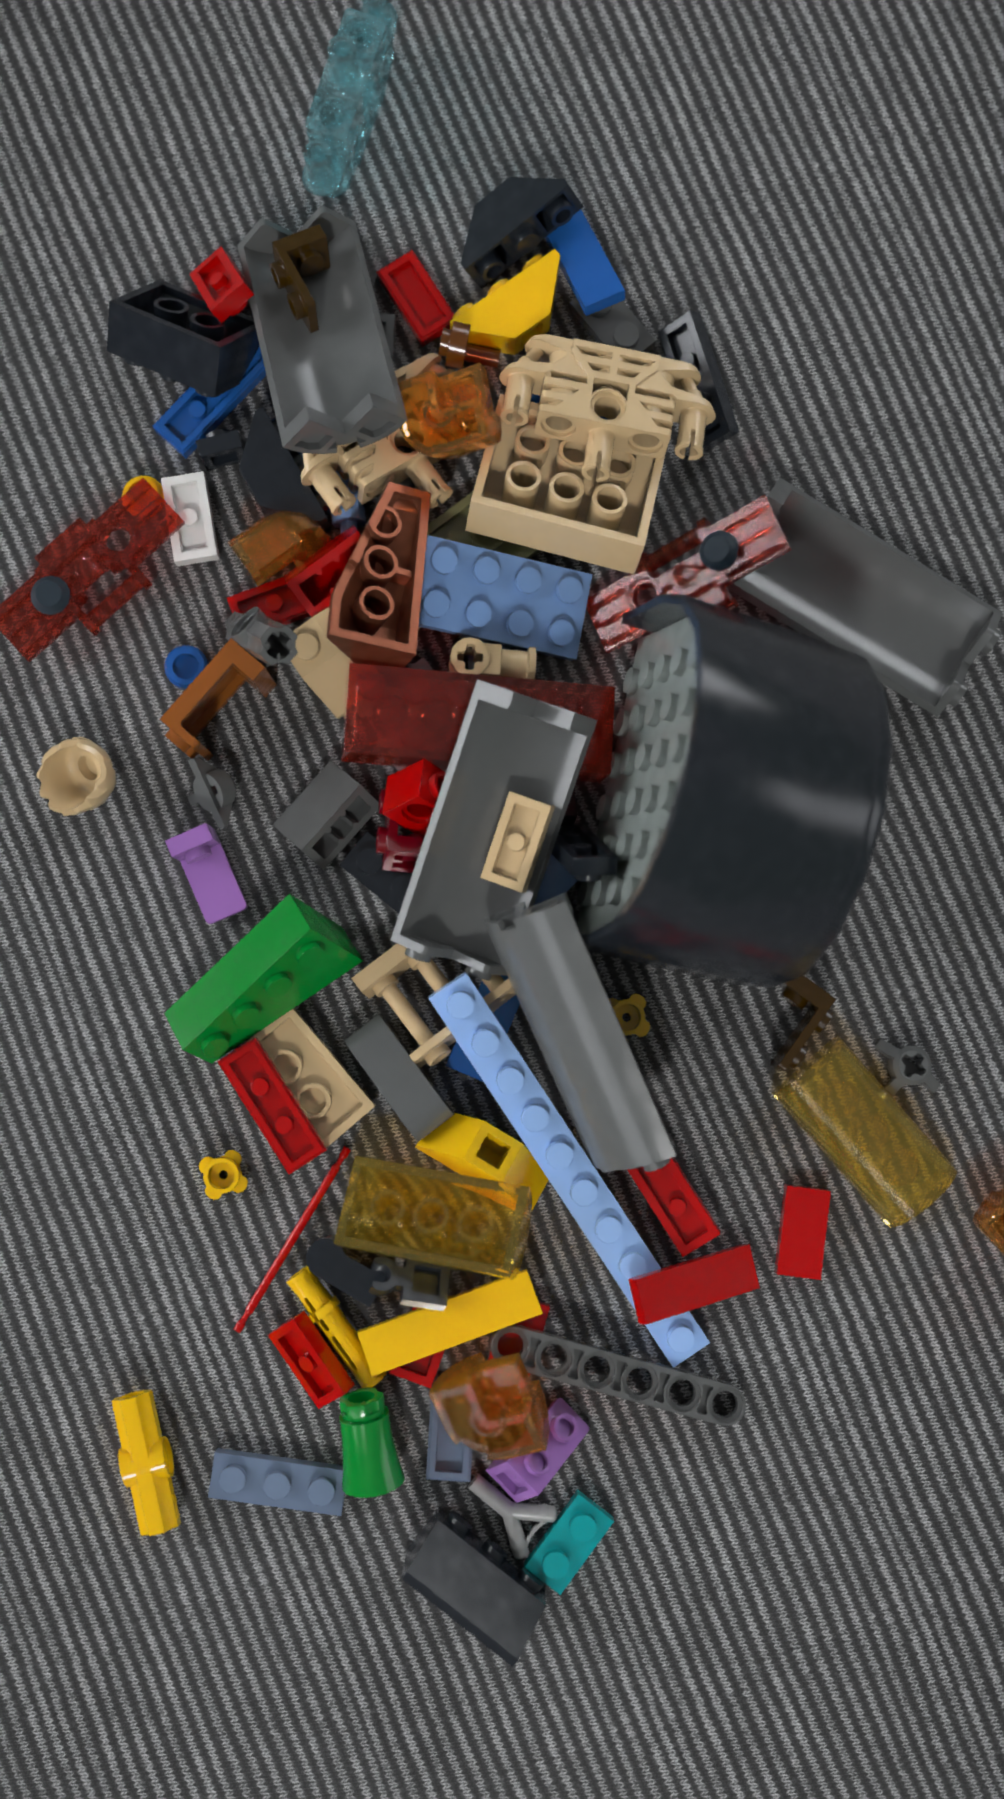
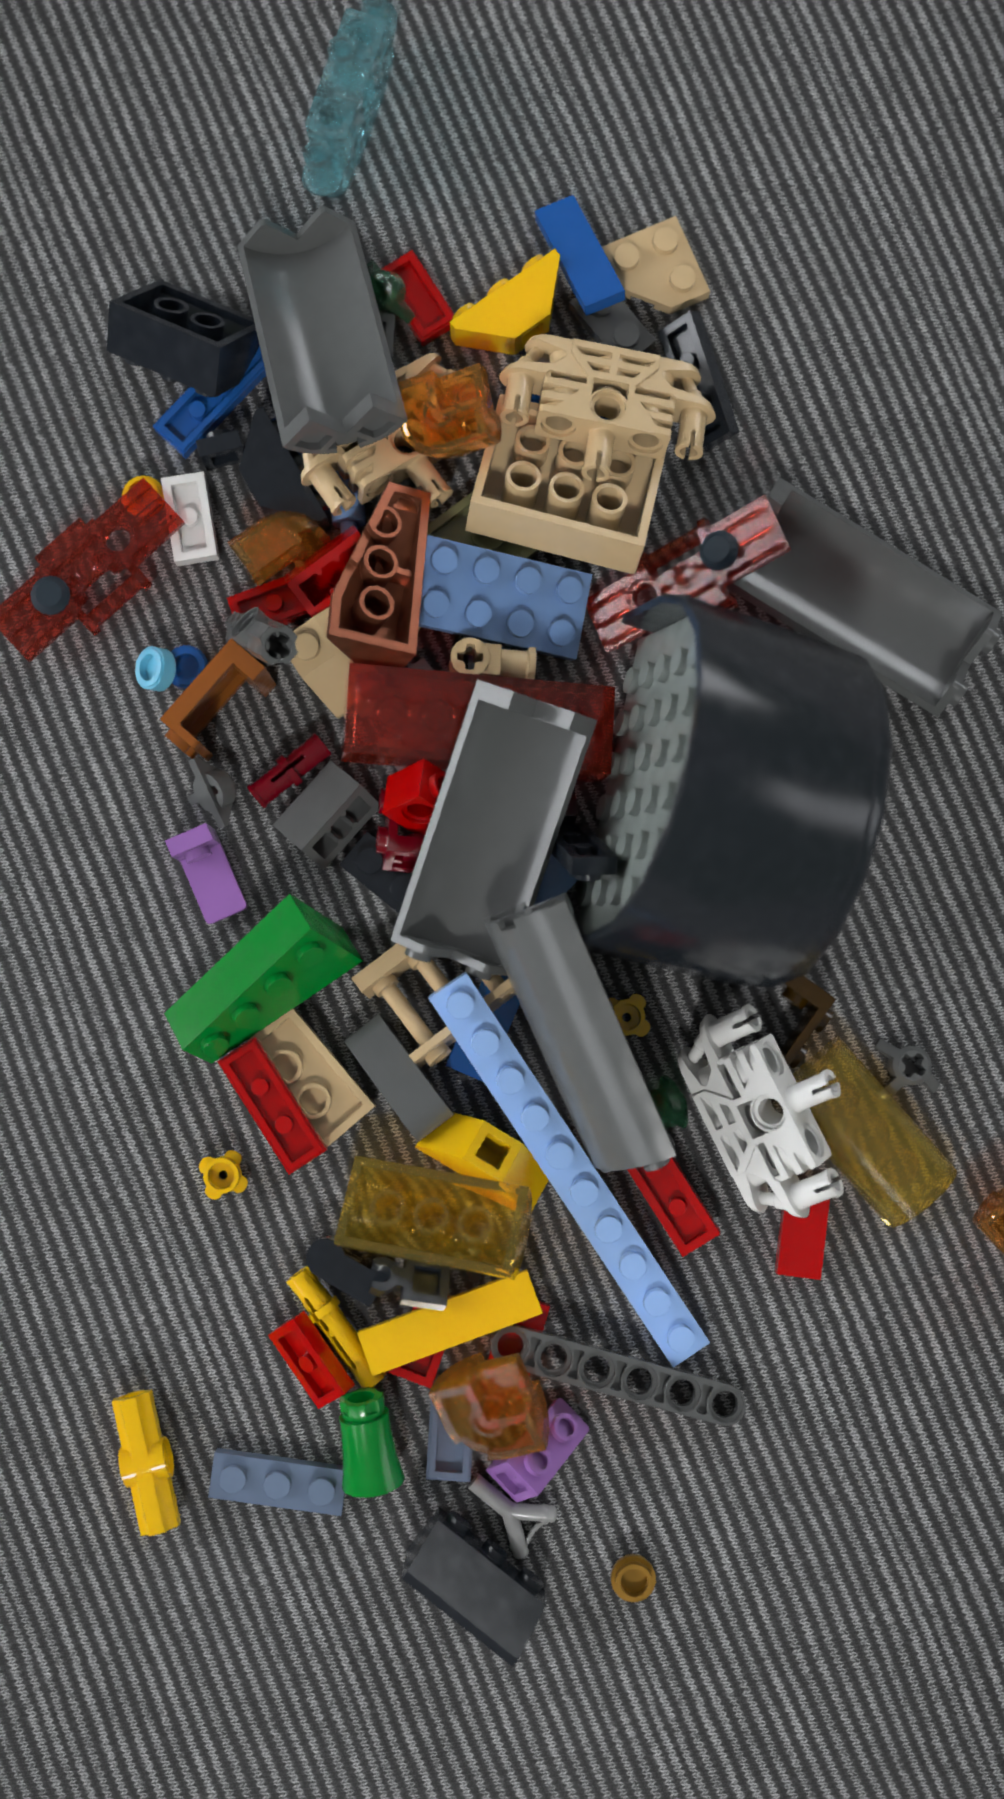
(76, 776): tan hair -> none
(155, 668): none -> medium azure tile
(221, 285): red plate -> none
(289, 770): none -> dark red pin
(292, 1239): red piece -> none
(296, 258): dark brown bracket -> none
(389, 292): none -> piece
(455, 348): reddish brown plate -> none
(514, 222): black slope -> none
(517, 842): tan plate -> none
(568, 1542): teal plate -> none
(633, 1578): none -> pearl gold plate
(658, 267): none -> tan plate
(670, 1103): none -> clear green piece
(693, 1284): red tile -> none
(747, 1130): none -> white piece

